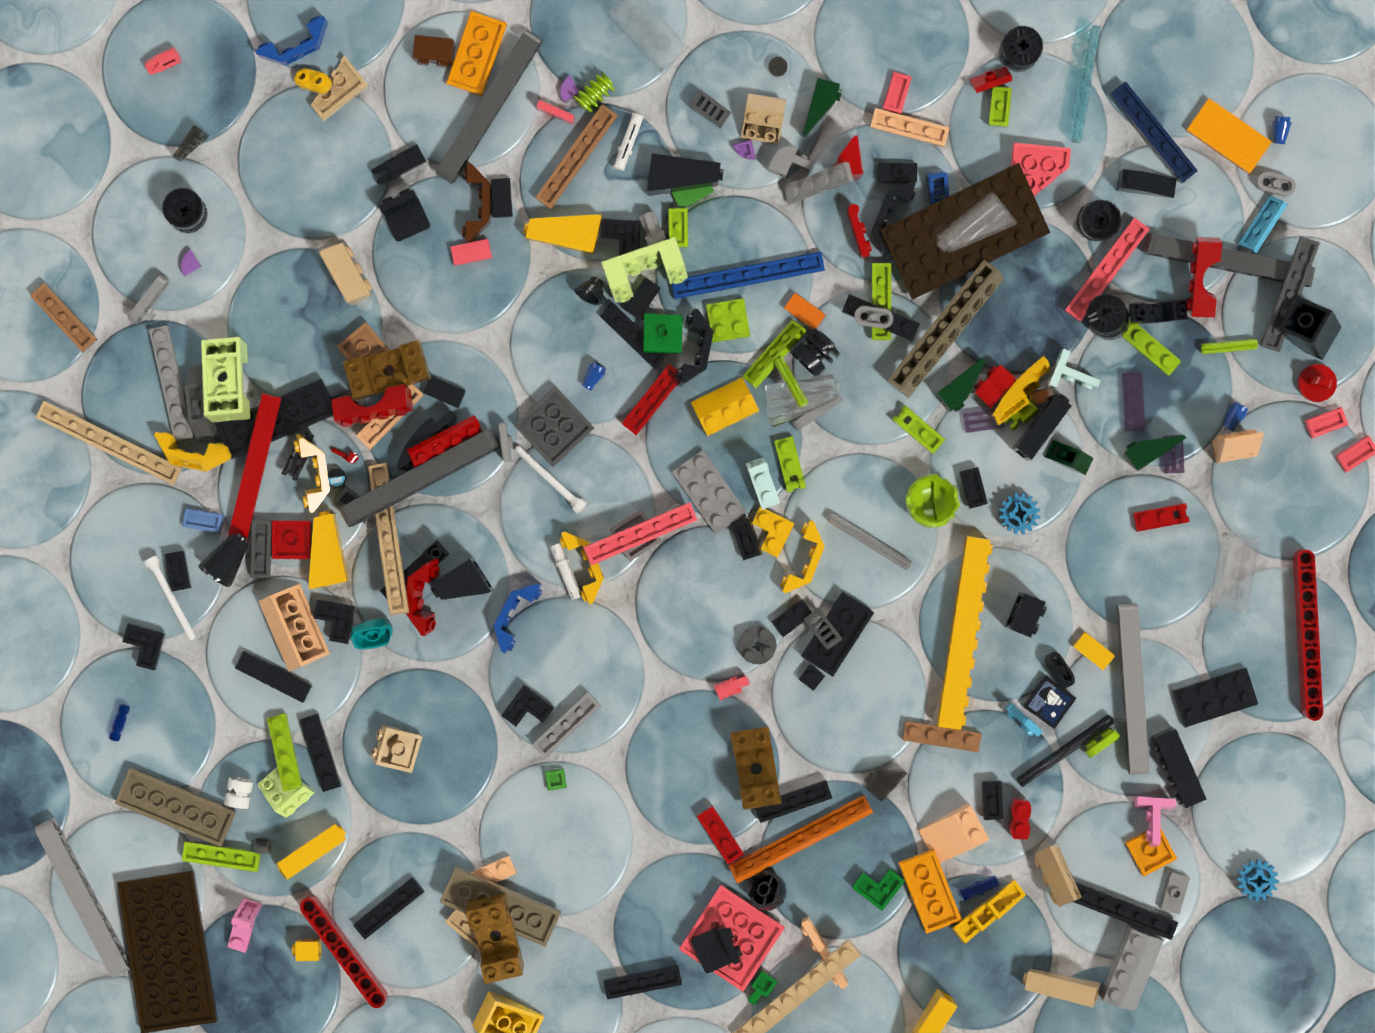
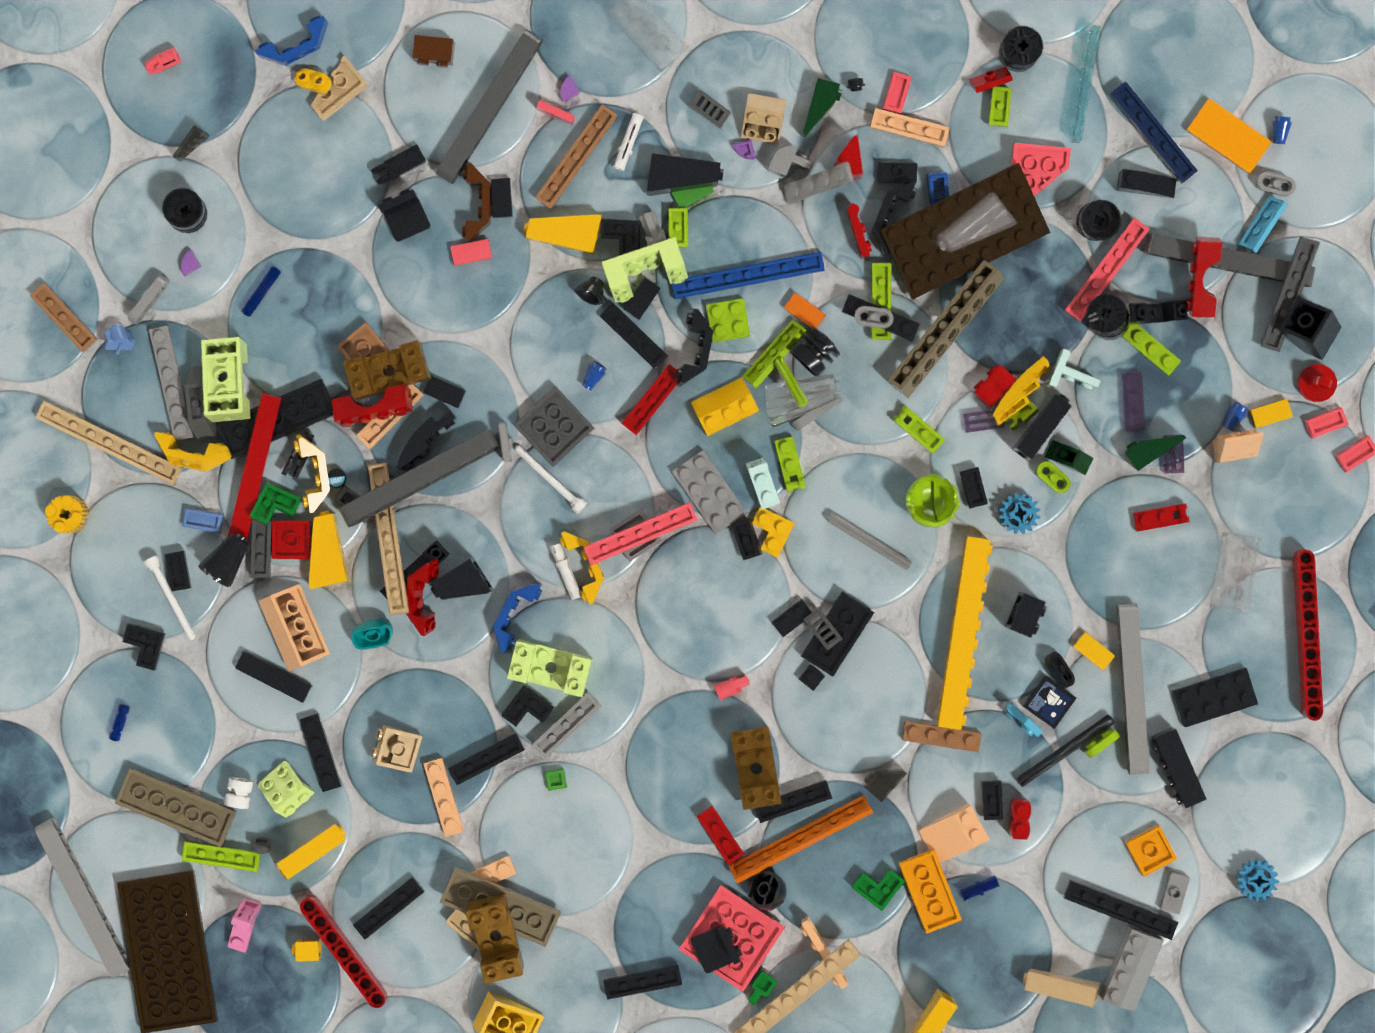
(56, 514): none -> yellow brick
(118, 339): none -> medium blue piece
(260, 291): none -> clear blue axle
(272, 499): none -> green plate
(284, 752): lime plate -> none
(341, 617): black plate -> none
(346, 273): tan slope -> none
(351, 457): red hand -> none
(443, 797): none -> light nougat plate
(444, 441): red plate -> none
(476, 53): light orange tile -> none
(486, 759): none -> black plate
(530, 662): none -> yellowish green plate
(594, 92): lime piece -> none
(662, 333): green plate -> none
(763, 636): dark grey plate -> none
(777, 66): clear smoke tile -> none
(793, 582): yellow slope -> none
(855, 84): none -> black plate
(959, 389): dark green slope -> none
(989, 911): yellow slope -> none
(1041, 395): reddish brown plate -> none
(1053, 476): none -> lime plate
(1057, 875): tan slope -> none
(1153, 815): bright pink bracket -> none
(1229, 346): lime axle -> none
(1271, 413): none -> yellow tile

